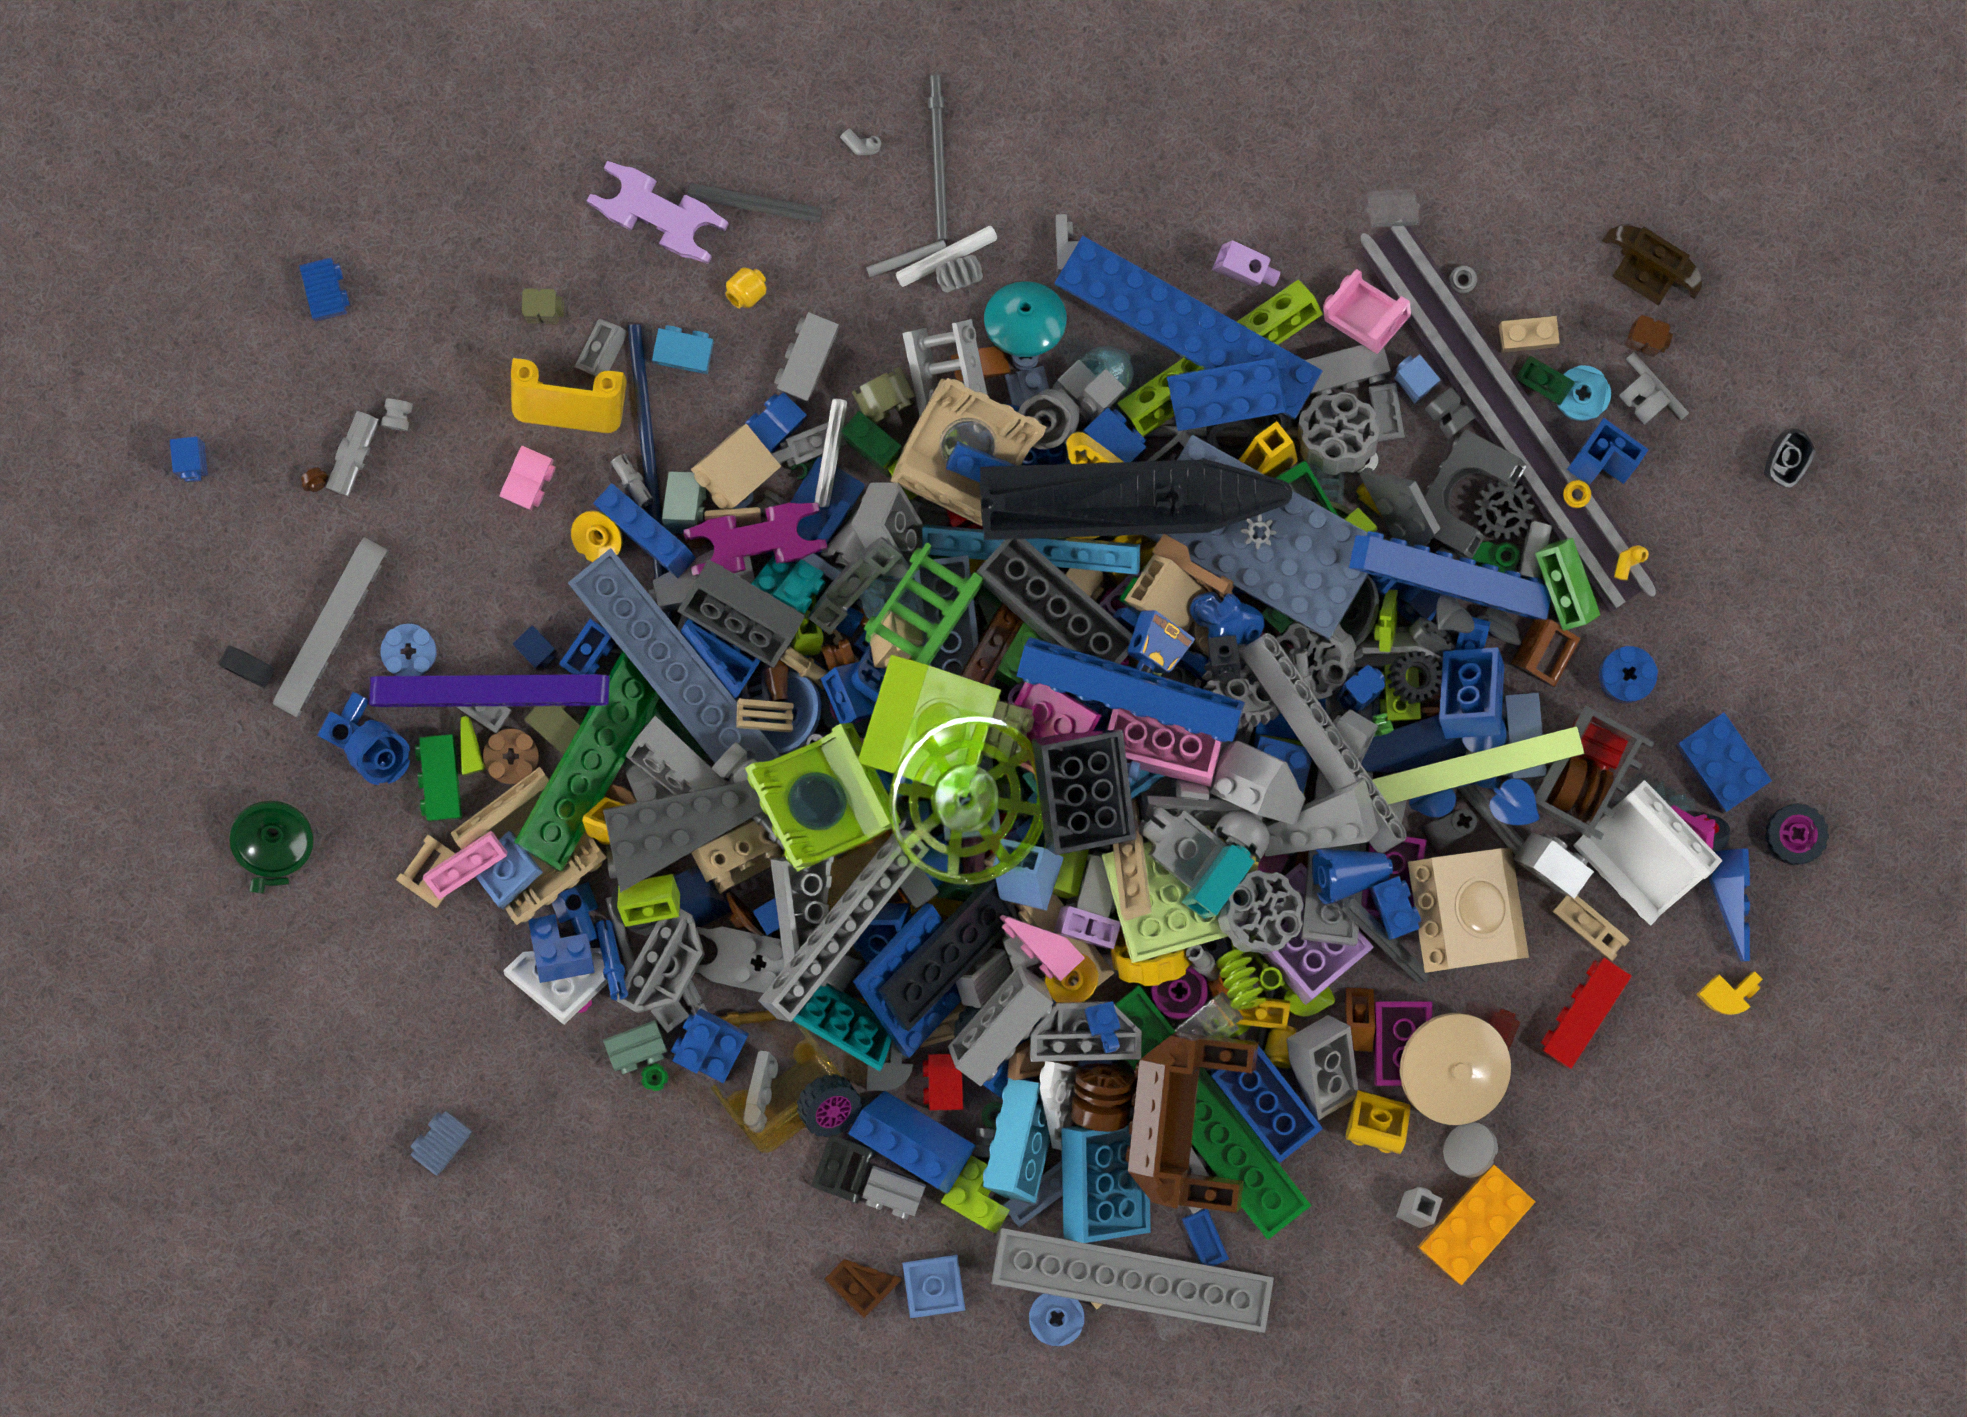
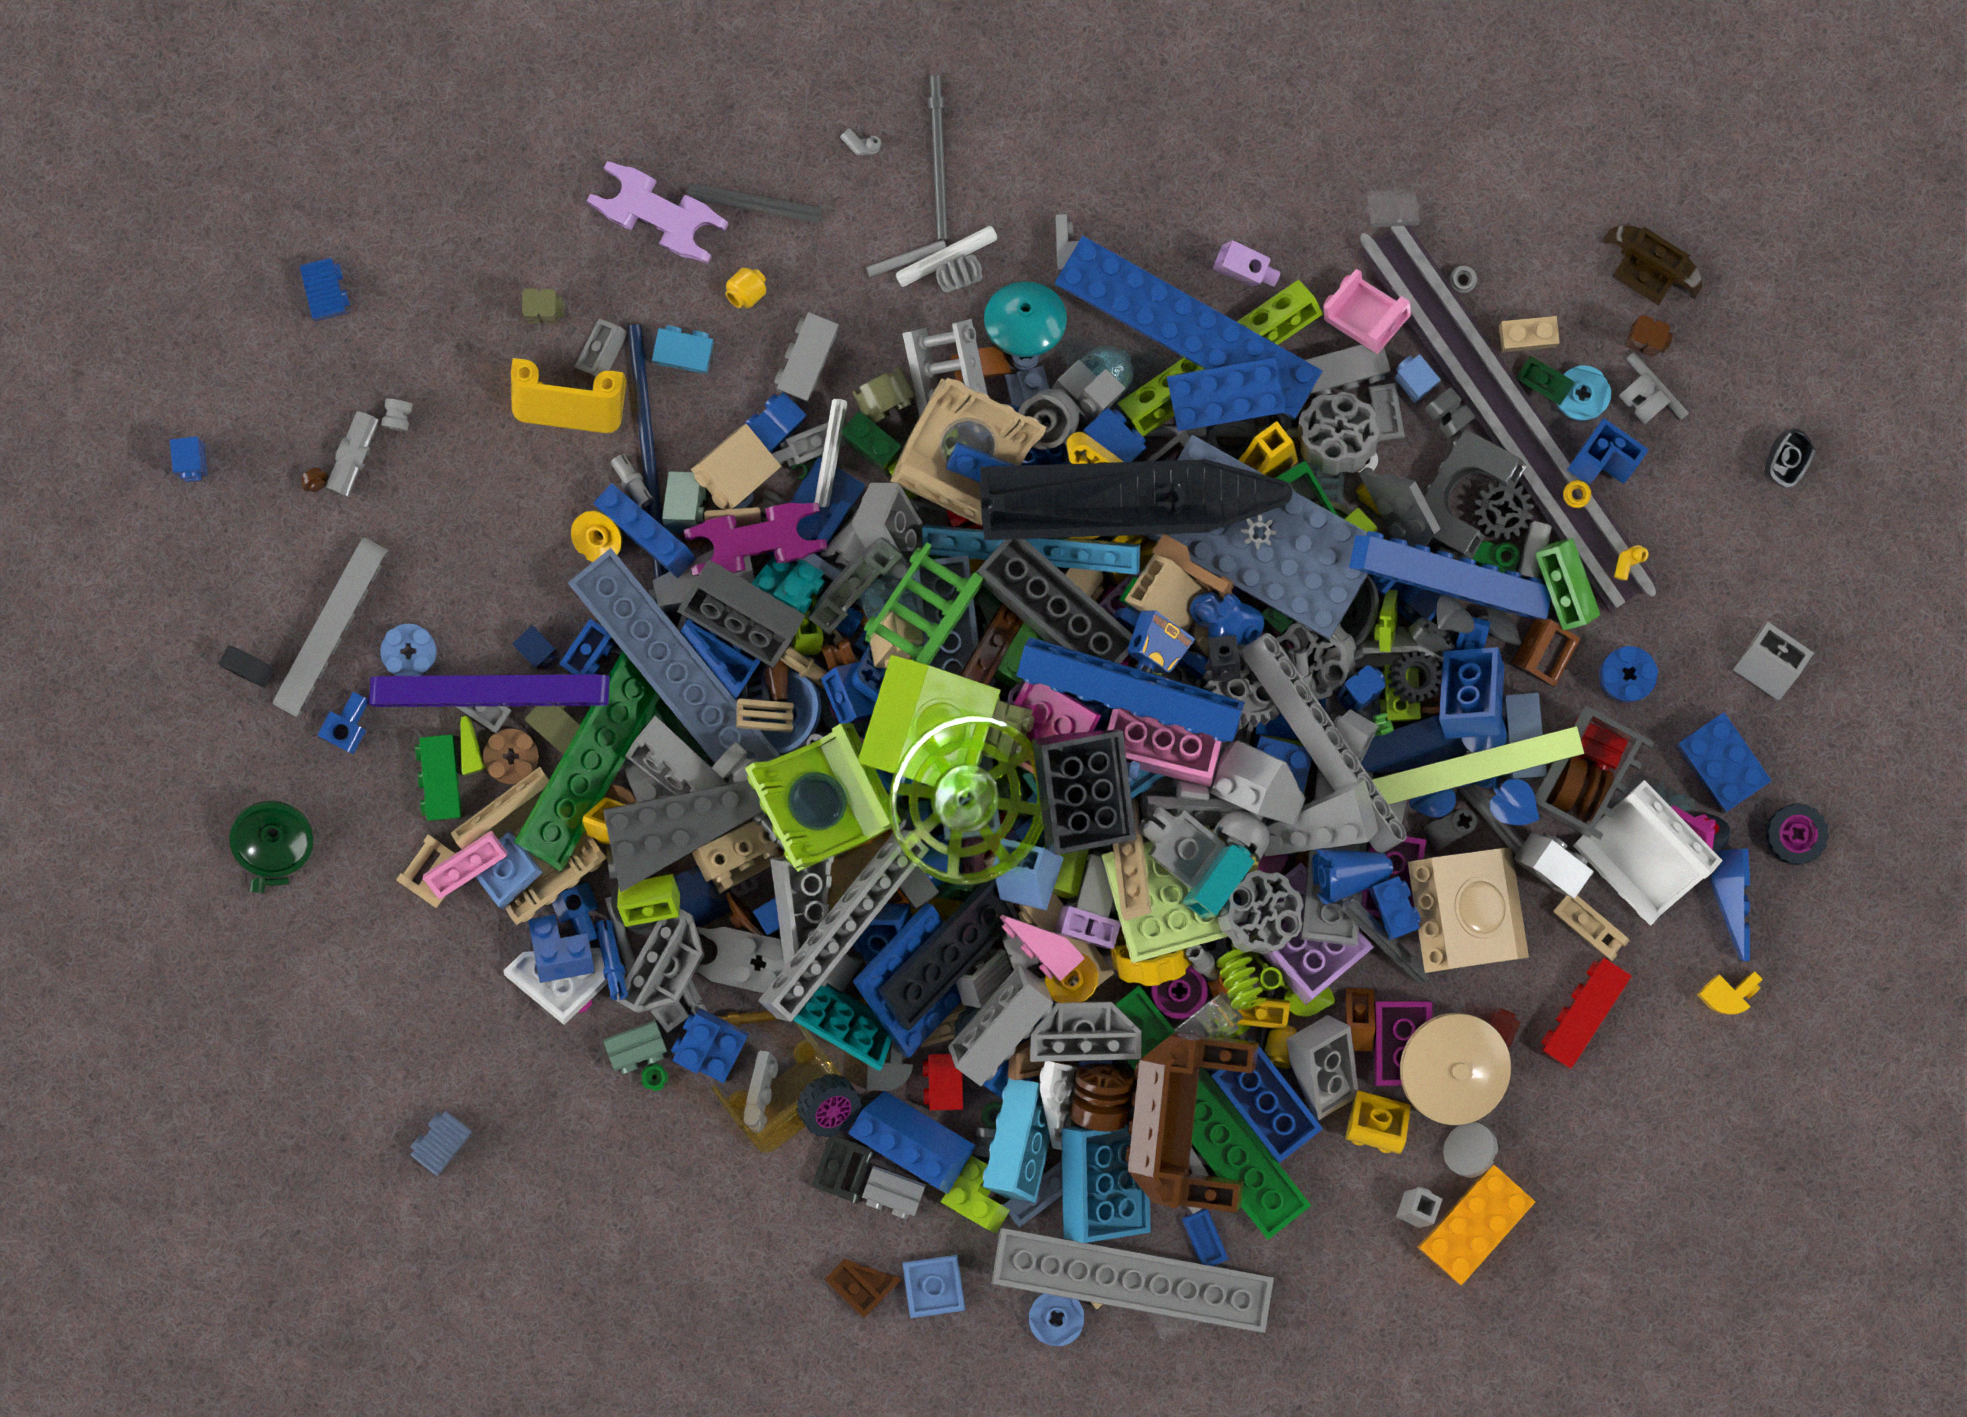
(378, 752): blue brick -> none
(527, 478): bright pink brick -> none
(1103, 1022): blue plate -> none
(1773, 661): none -> light grey slope

